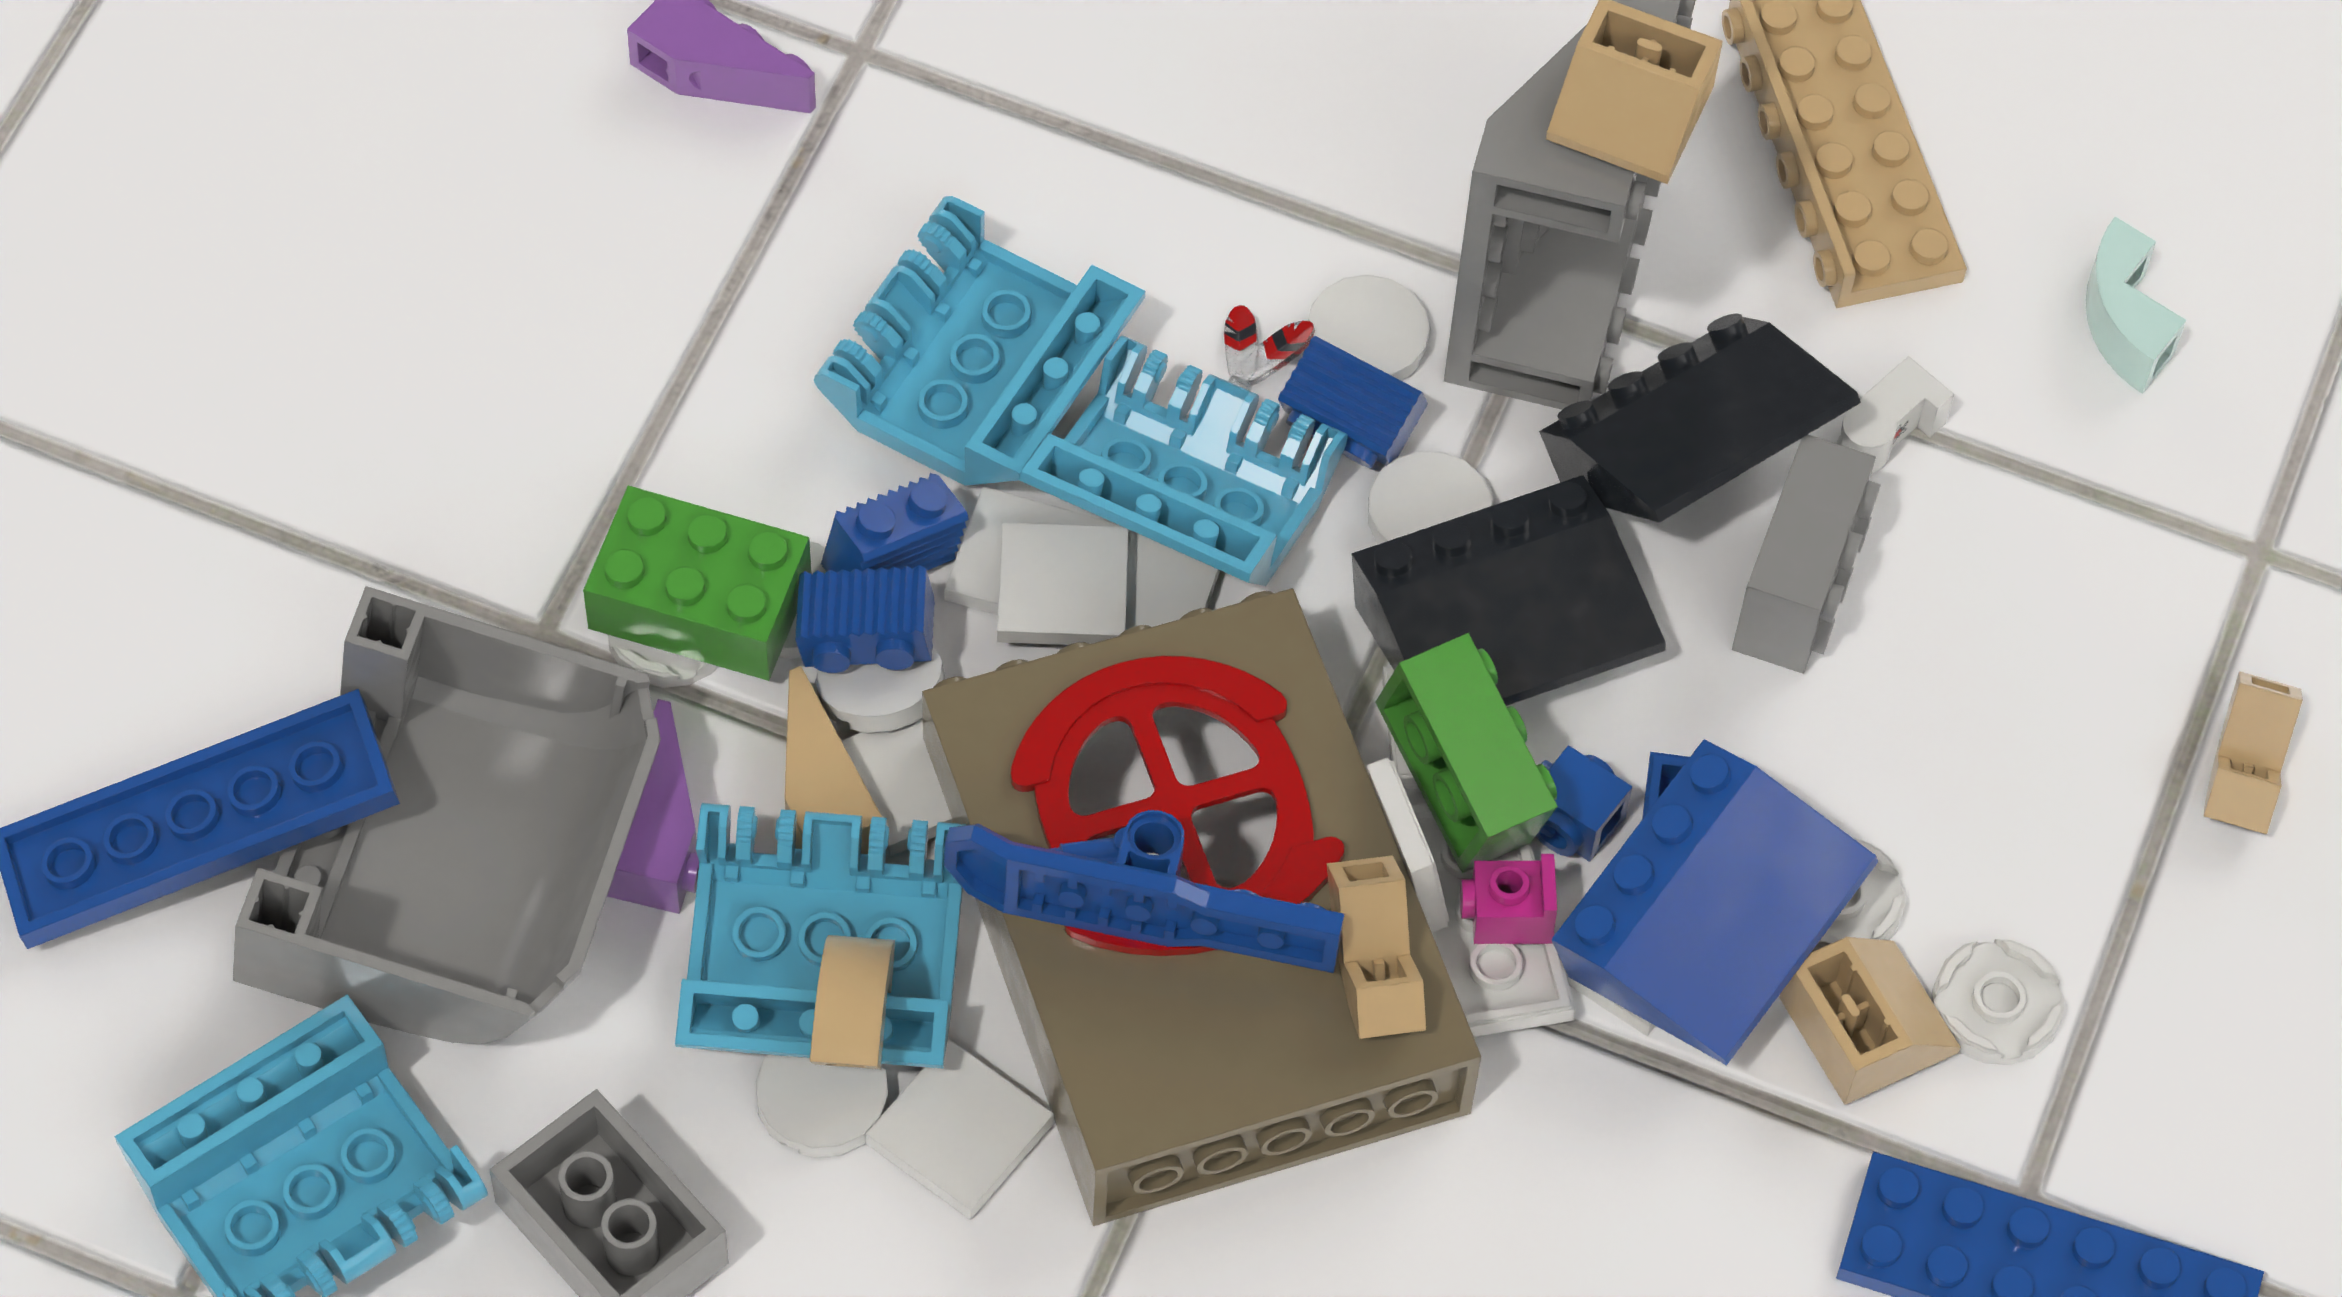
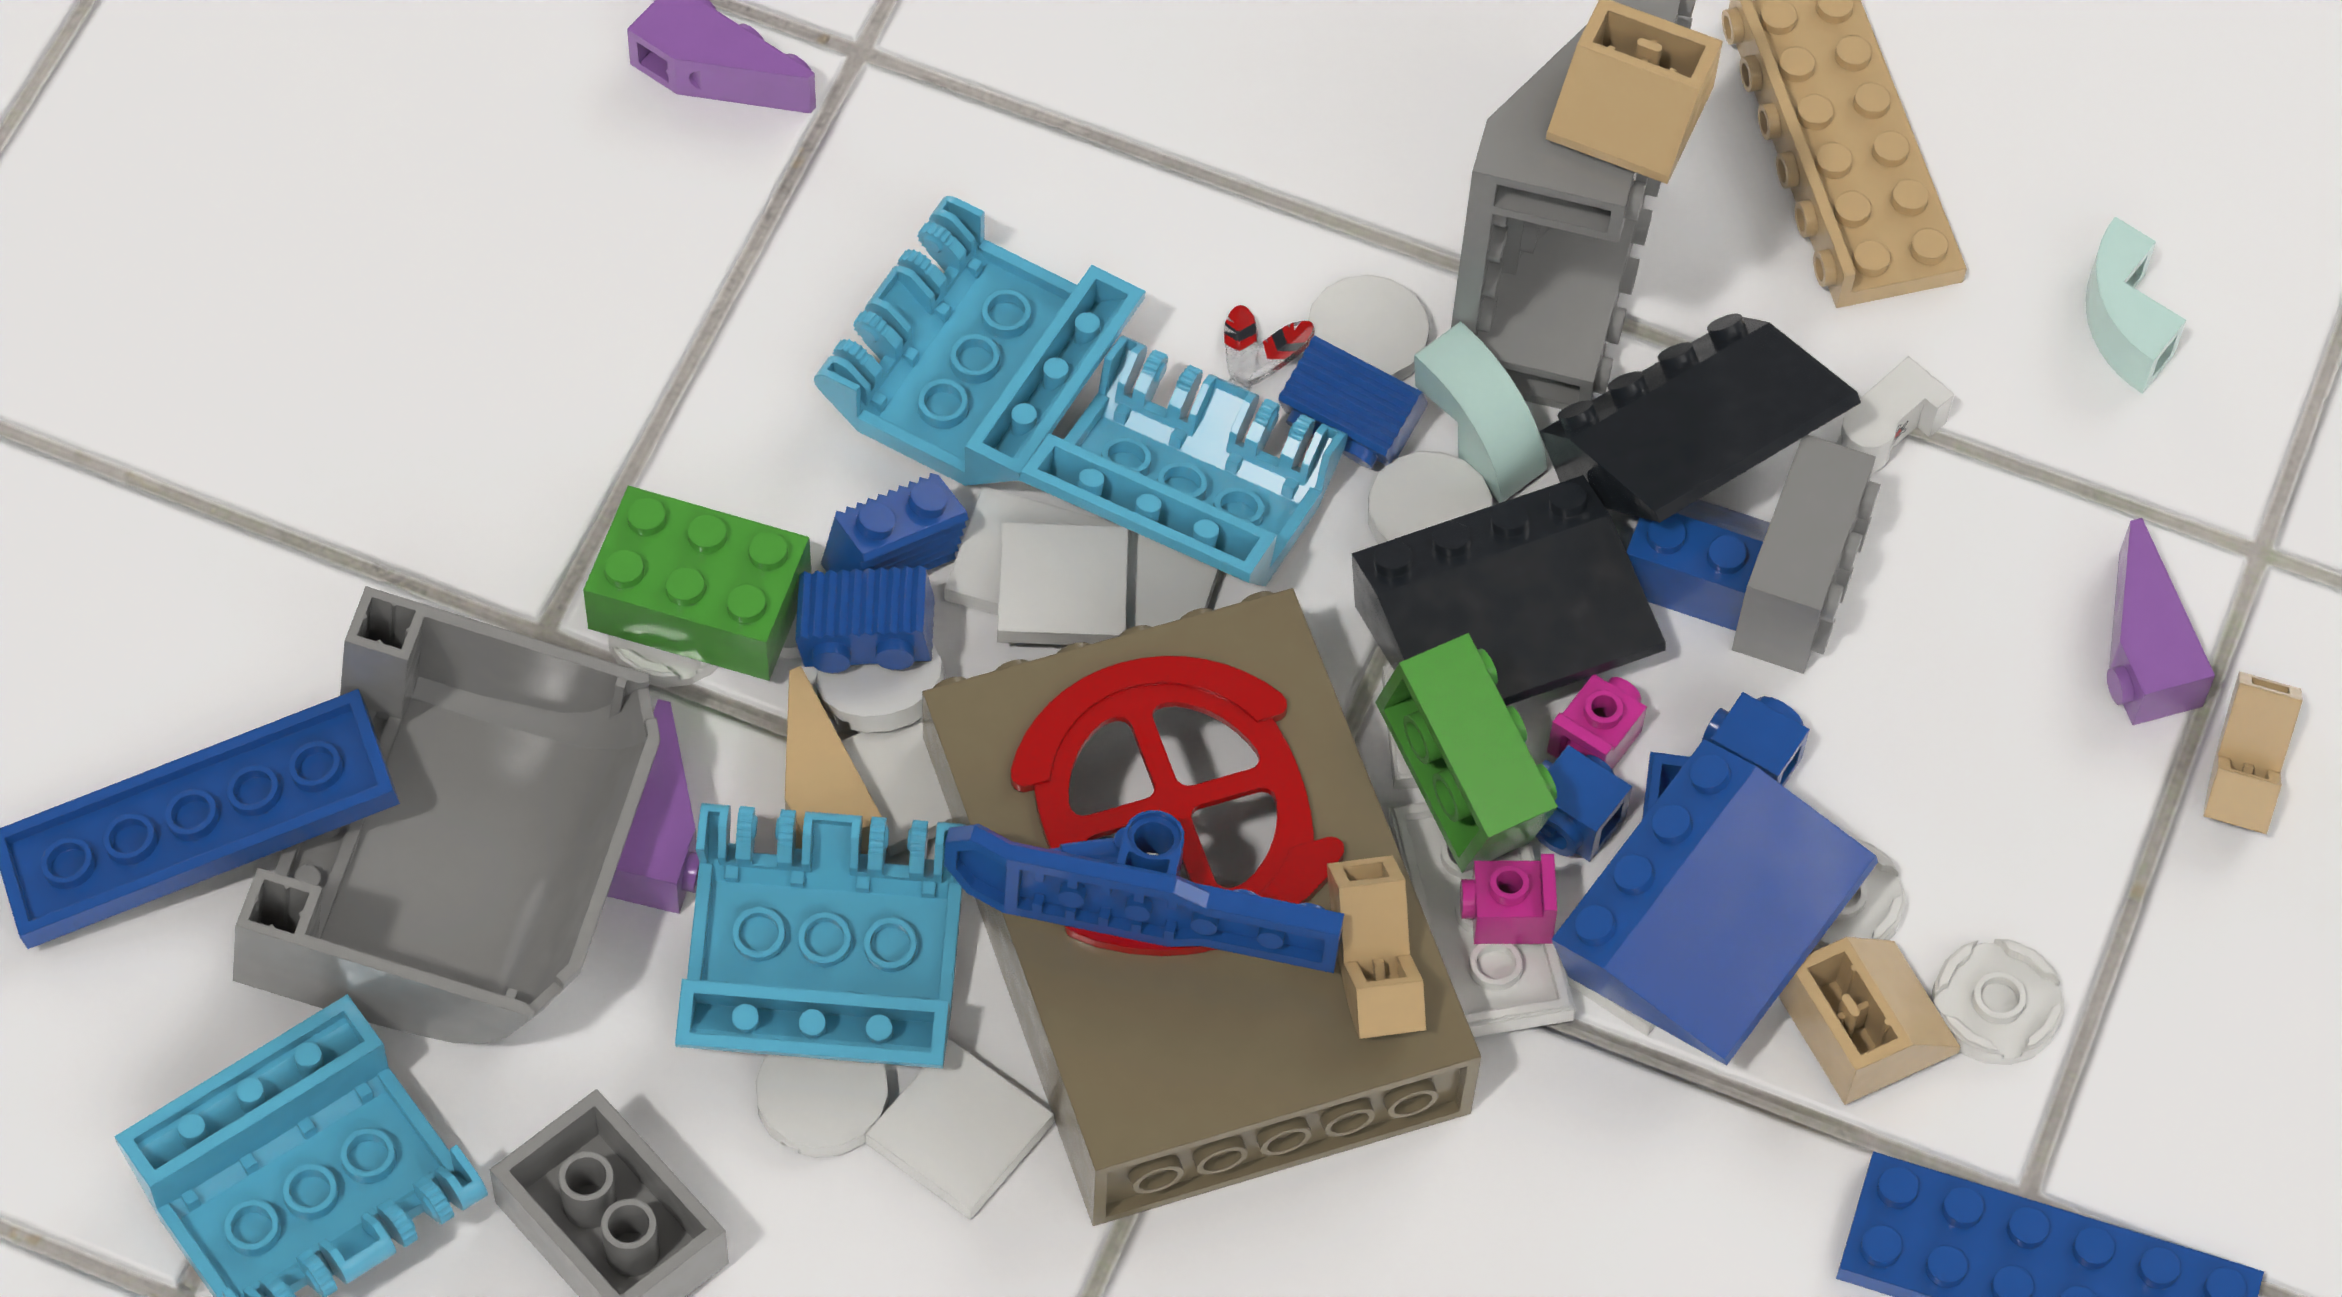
(852, 1002): tan brick -> none
(1409, 841): white tile -> none
(1492, 416): none -> light aqua brick
(1600, 720): none -> dark pink brick
(1698, 560): none -> blue slope
(1762, 733): none -> blue brick
(2154, 651): none -> medium lavender slope

